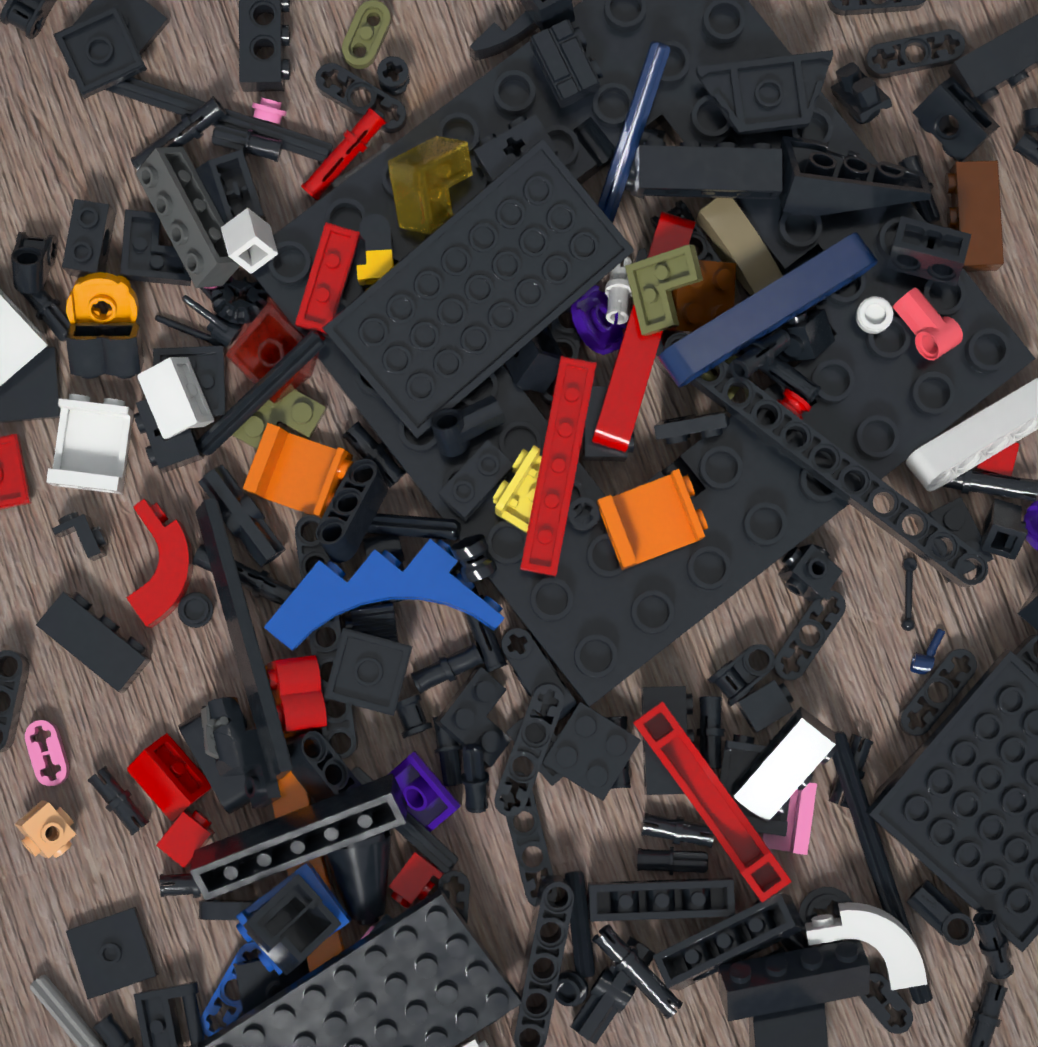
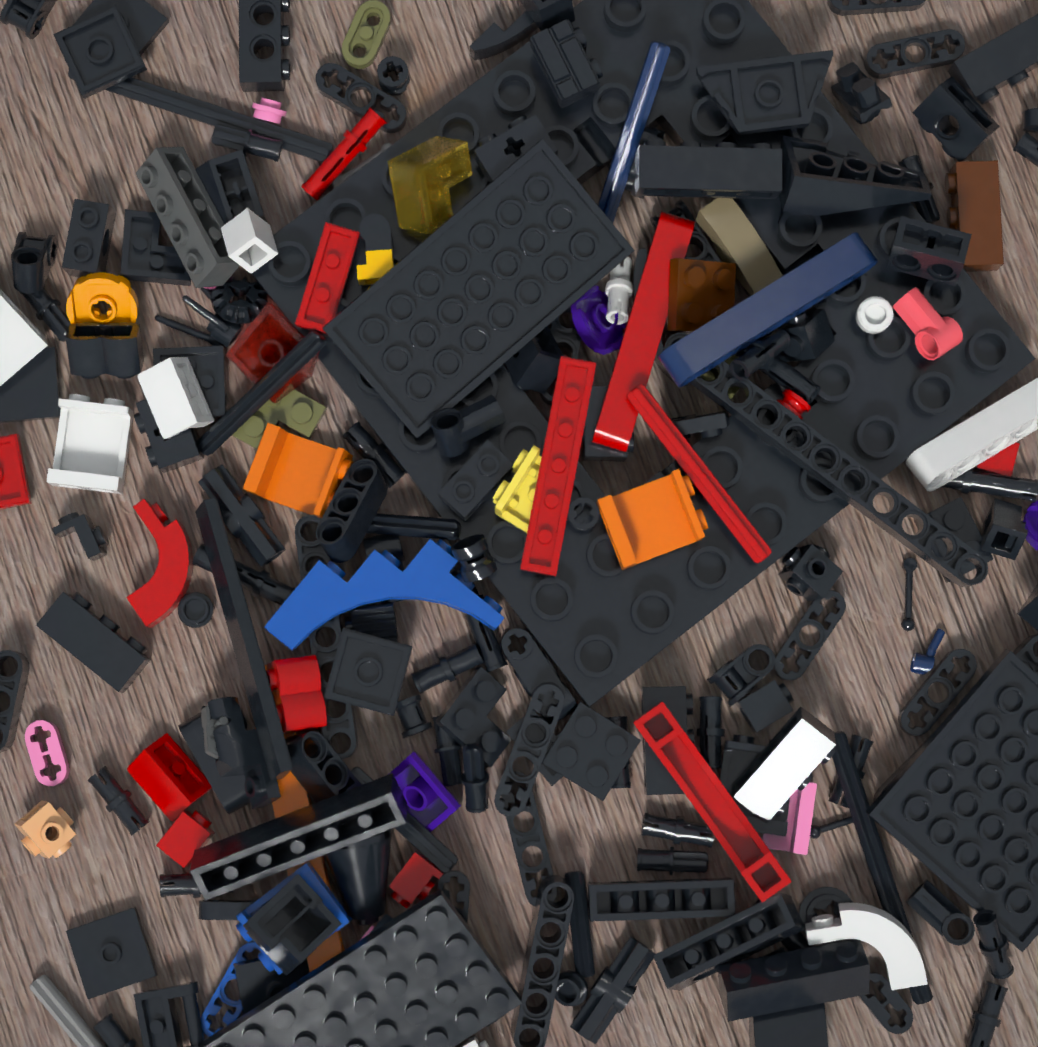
(211, 111): black pin -> none
(626, 959): black pin -> none
(652, 284): olive plate -> none
(699, 473): none -> red axle
(817, 830): none -> black hinge

